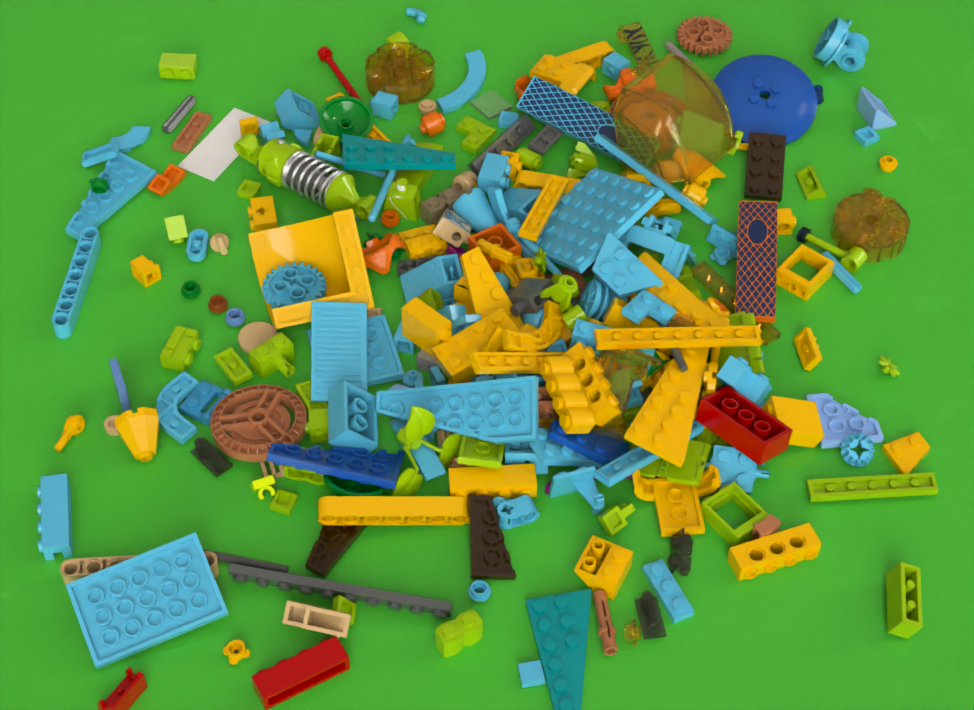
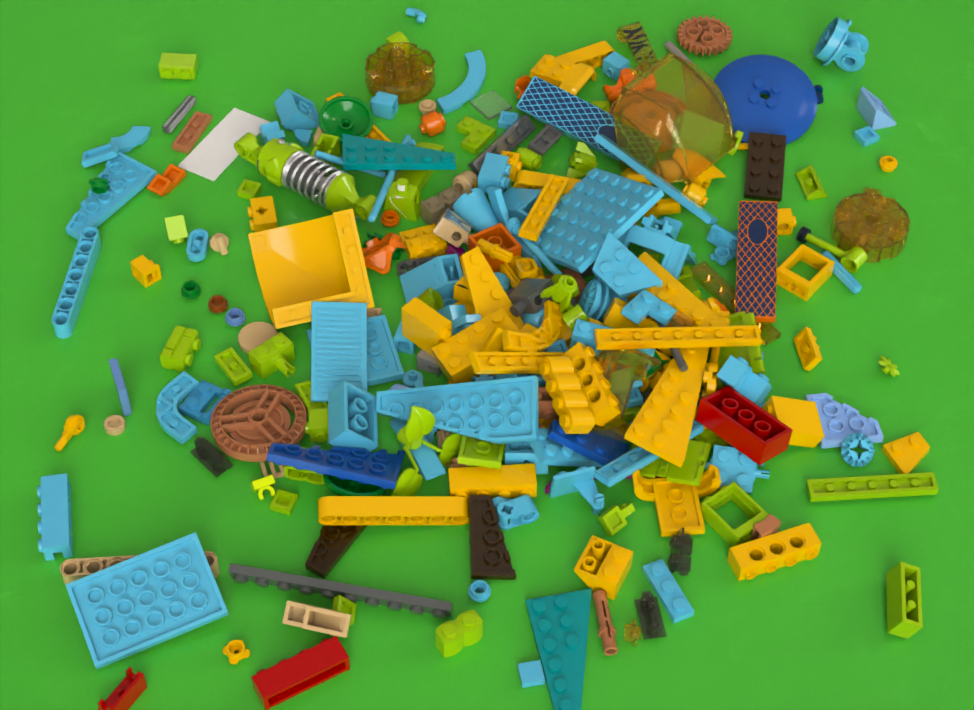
(139, 432): yellow cone -> none
(228, 558): dark grey bar -> none
(249, 125): yellow tile -> none
(293, 285): medium azure gear -> none
(325, 55): red piece -> none
(436, 376): medium azure tile -> none
(540, 260): lime plant -> none

